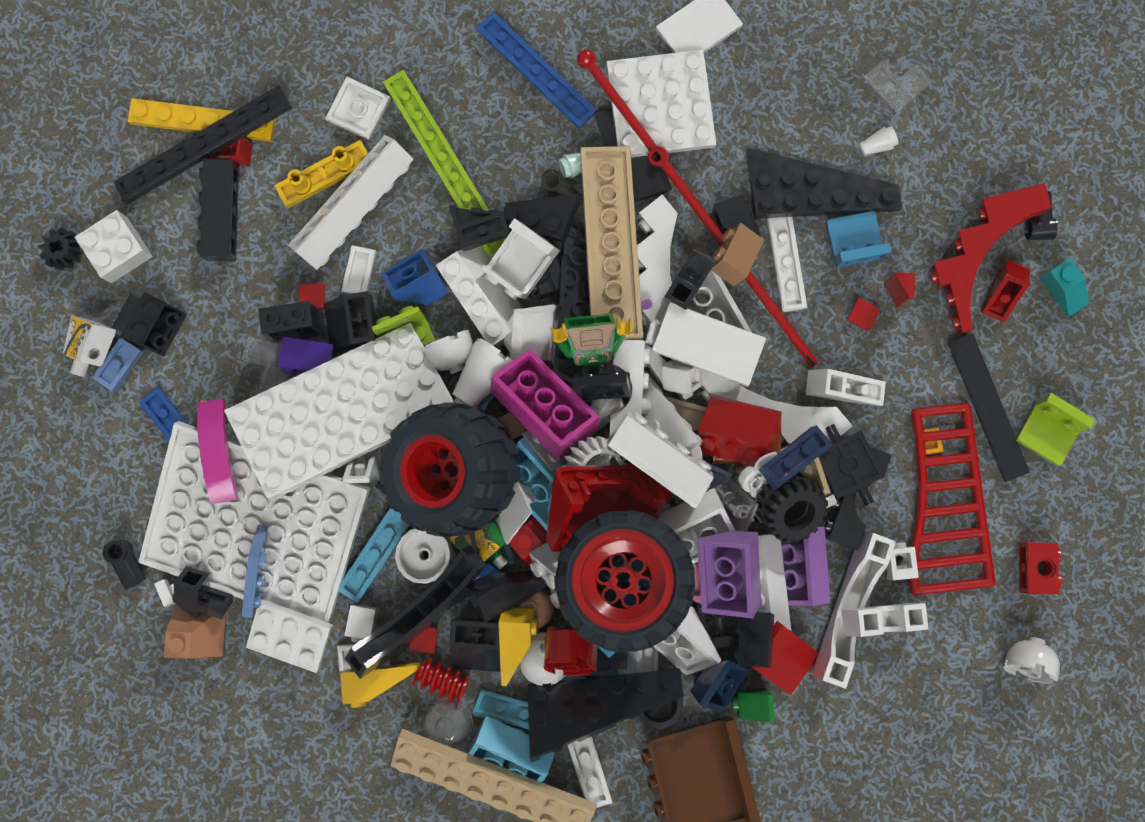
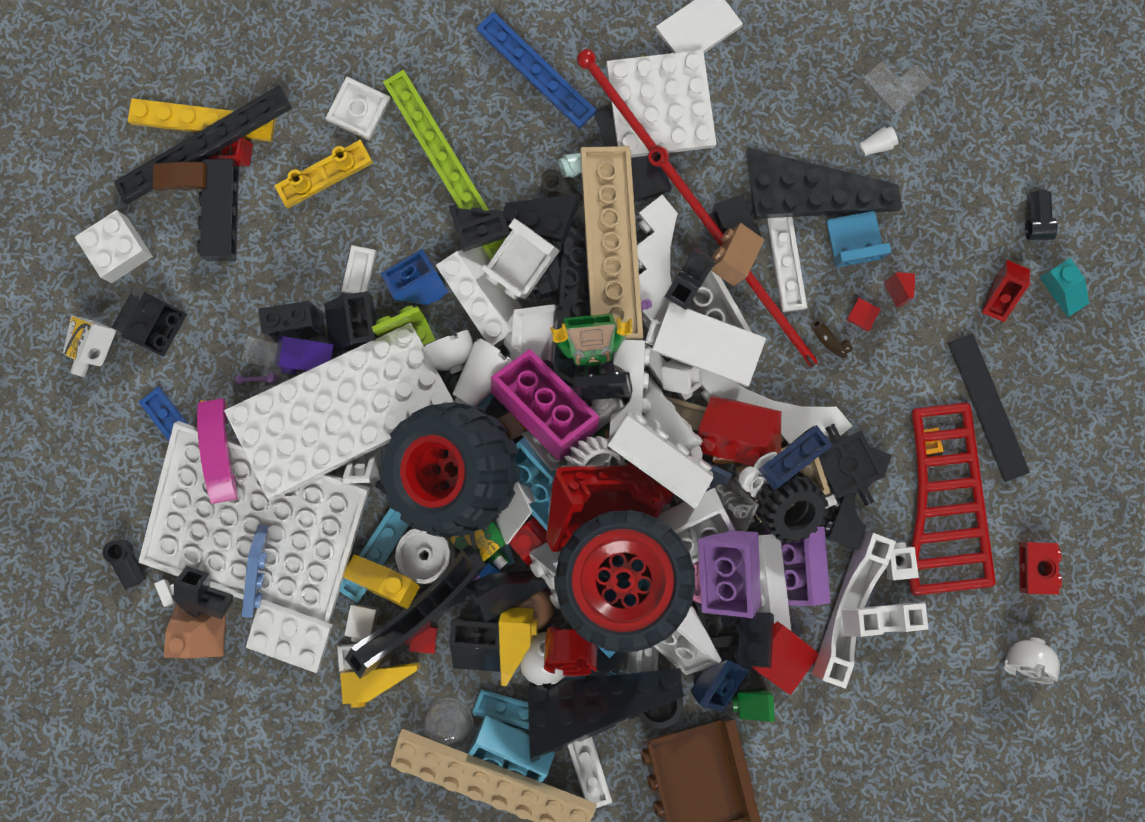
(51, 248): black gear -> none
(117, 364): medium blue plate -> none
(179, 175): none -> reddish brown slope
(270, 378): none -> medium lavender hinge
(314, 293): red tile -> none
(351, 202): white brick -> none
(381, 581): none -> yellow slope
(441, 680): red piece -> none
(829, 340): none -> dark brown arm
(845, 387): white slope -> none
(999, 215): red arch -> none
(1053, 428): lime bracket -> none

